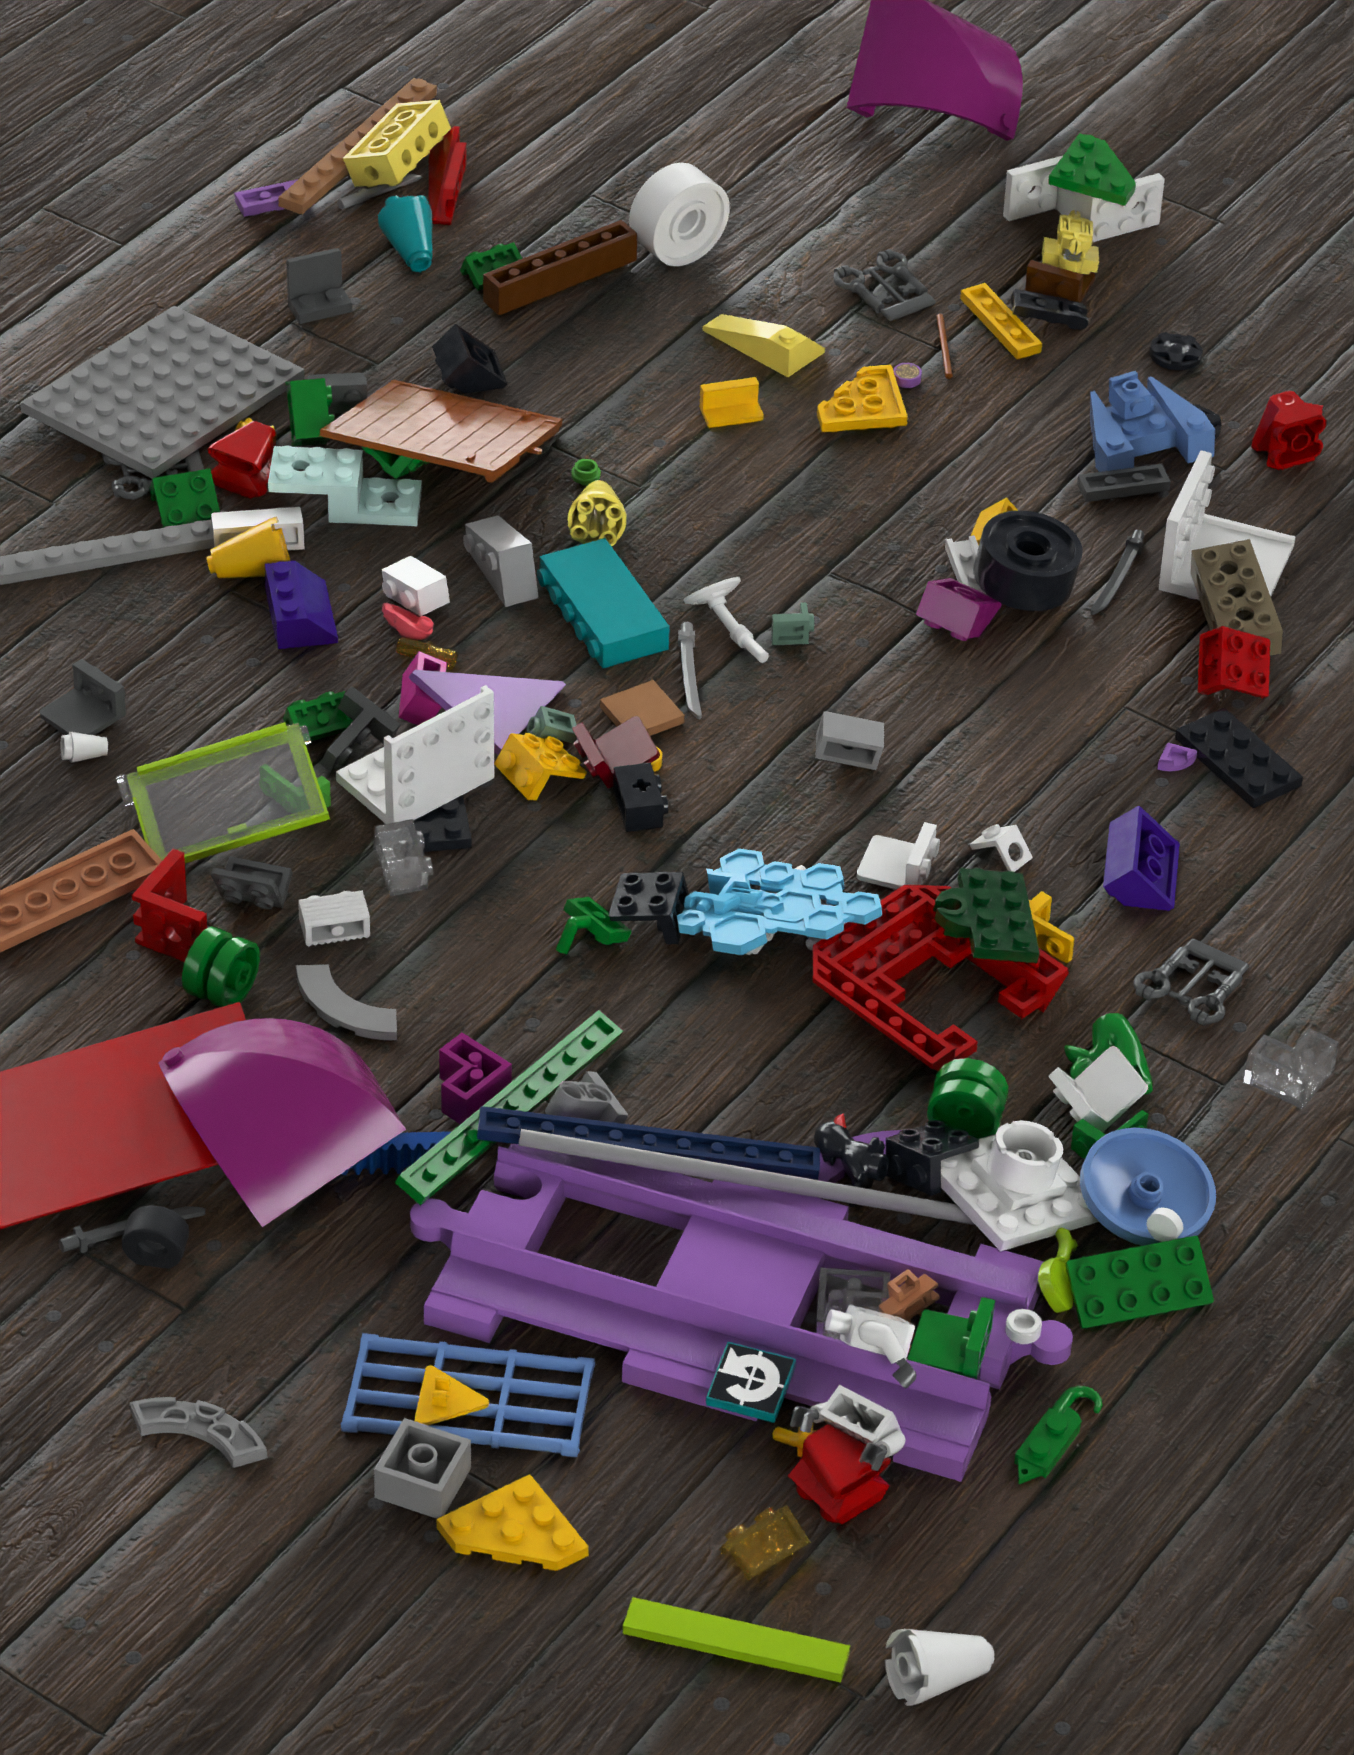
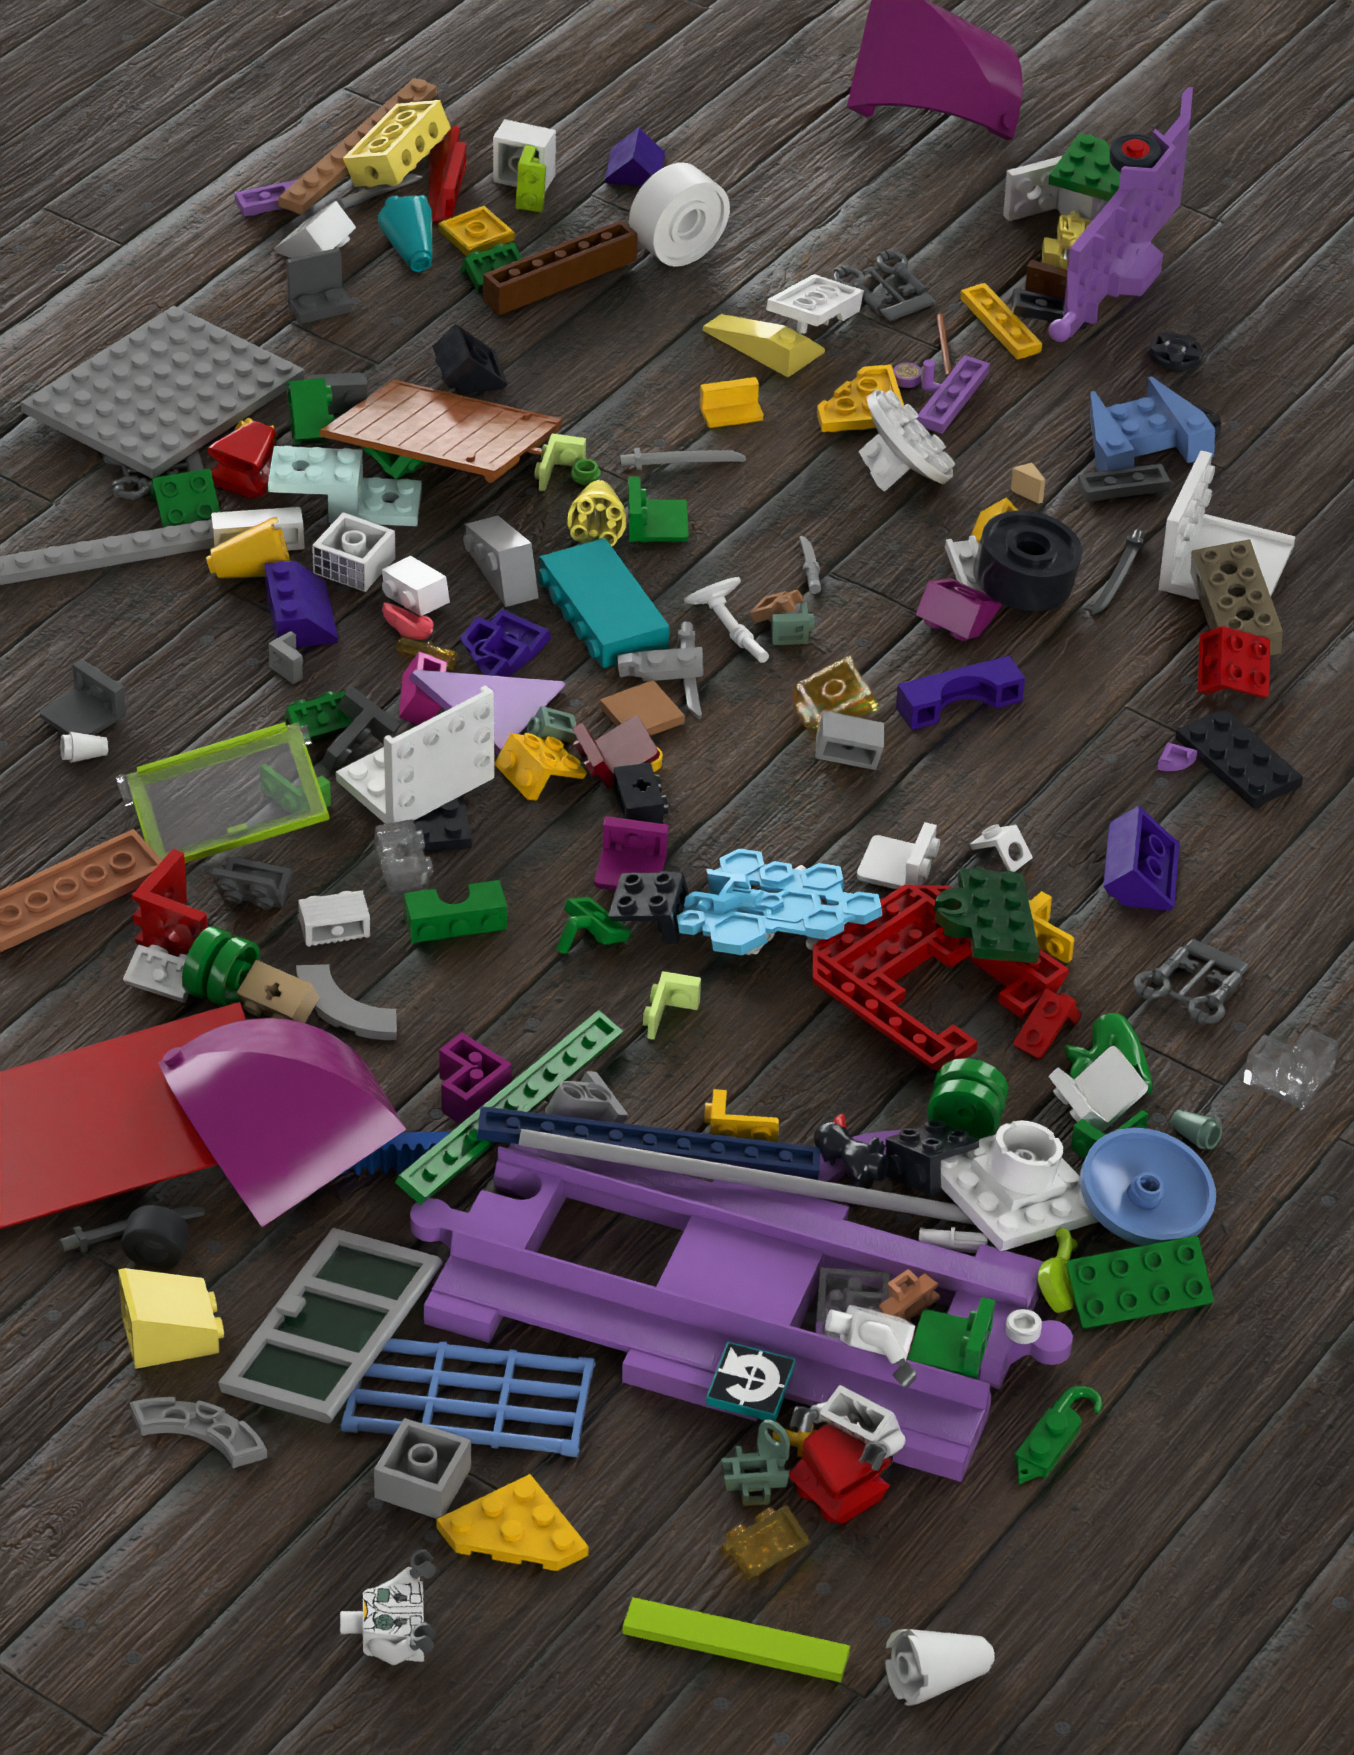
(157, 972): none -> white bracket
(168, 1317): none -> light yellow slope
(277, 994): none -> tan brick
(285, 658): none -> light grey bracket
(318, 233): none -> white slope
(330, 1325): none -> door
(353, 551): none -> white brick
(394, 1615): none -> torso
(433, 919): none -> green arch
(445, 1398): yellow piece -> none
(476, 231): none -> yellow tile
(503, 643): none -> dark purple slope
(509, 145): none -> white brick
(530, 181): none -> lime bracket
(560, 451): none -> yellowish green bracket
(630, 848): none -> magenta bracket
(634, 160): none -> dark purple slope
(655, 518): none -> green bracket
(662, 664): none -> light grey hinge
(672, 990): none -> yellowish green bracket
(679, 457): none -> light grey sword
(738, 1125): none -> yellow bracket
(768, 1460): none -> sand green piece
(776, 604): none -> medium nougat plate
(810, 567): none -> light grey piece
(816, 302): none -> white piece
(833, 690): none -> clear yellow slope
(902, 444): none -> white bracket
(952, 393): none -> medium lavender plate
(953, 1240): none -> white axle
(992, 682): none -> dark purple arch
(1028, 482): none -> tan slope
(1046, 1022): none -> red bracket
(1116, 247): none -> medium lavender piece
(1129, 395): medium blue brick -> none
(1164, 1225): white tile -> none
(1198, 1129): none -> sand green cone
(1289, 431): red piece -> none

